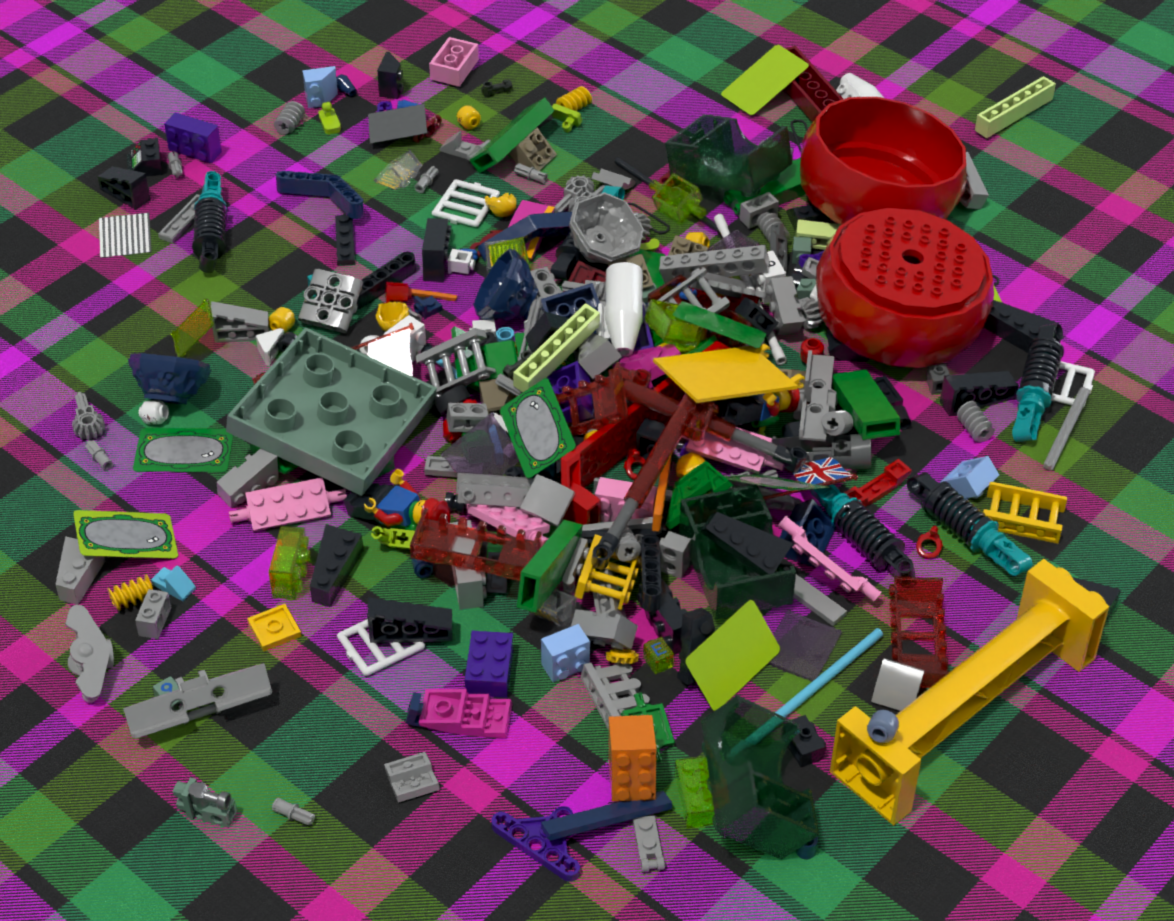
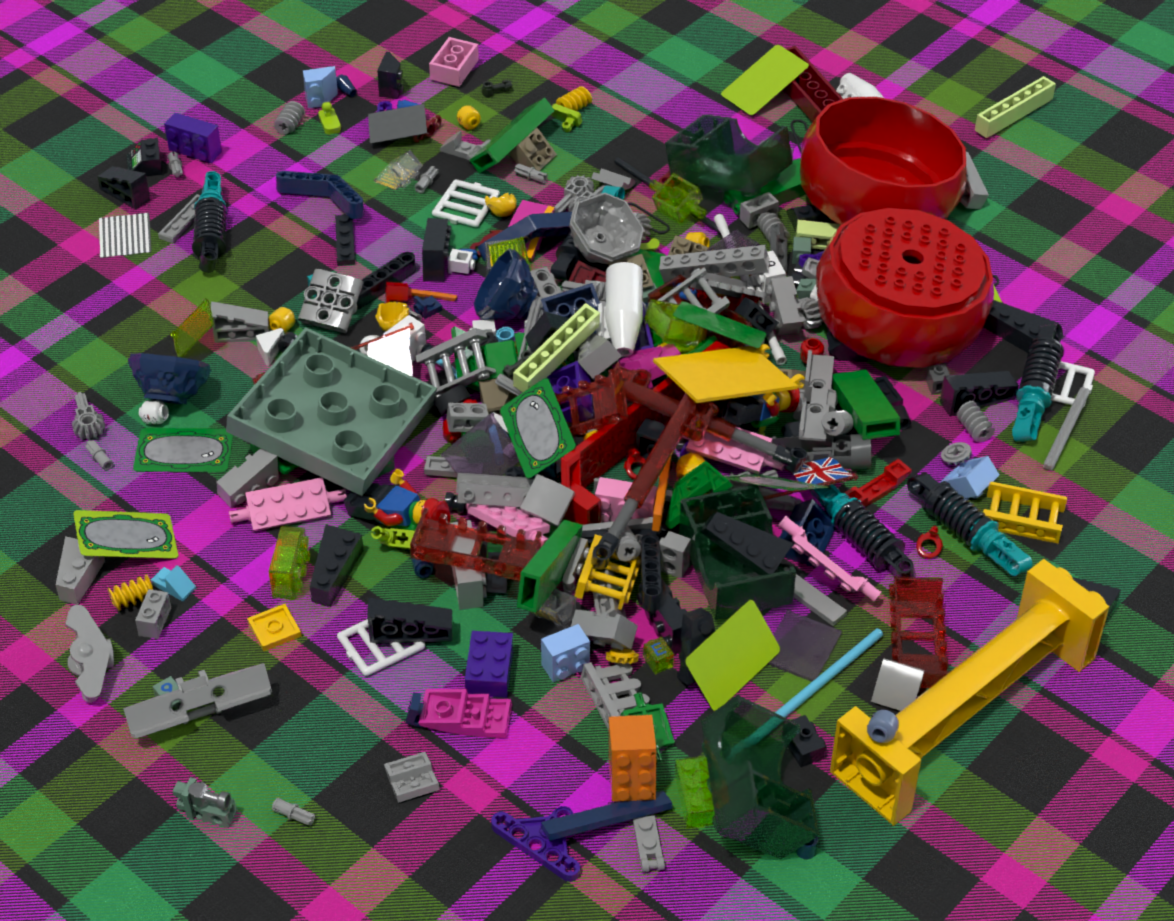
(949, 453): none -> light grey gear

